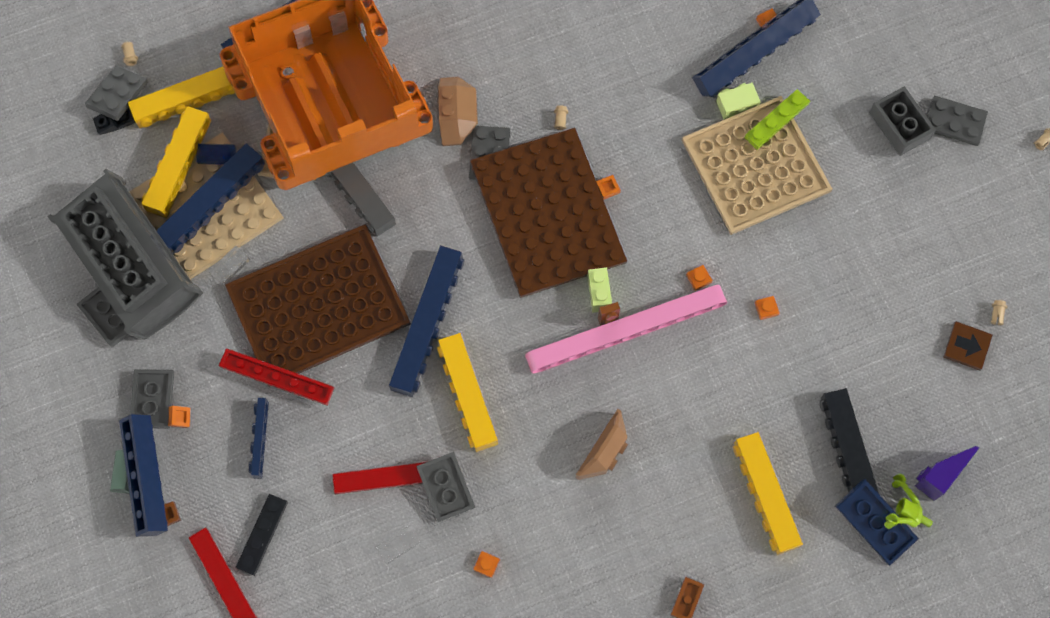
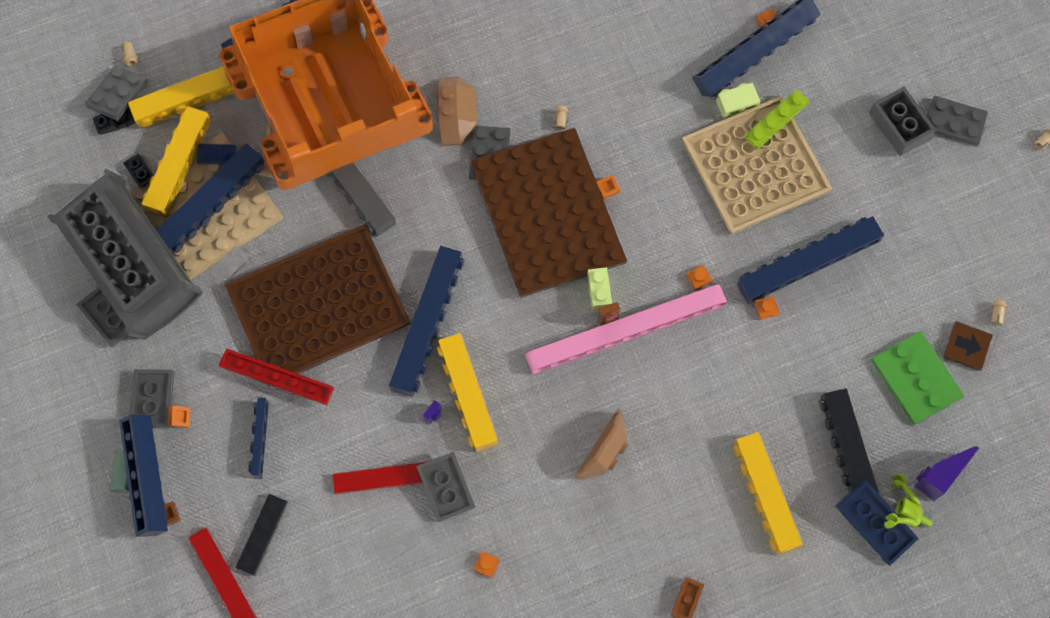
(138, 170): none -> black slope
(433, 412): none -> dark purple plate
(810, 259): none -> dark blue brick
(917, 378): none -> bright green plate

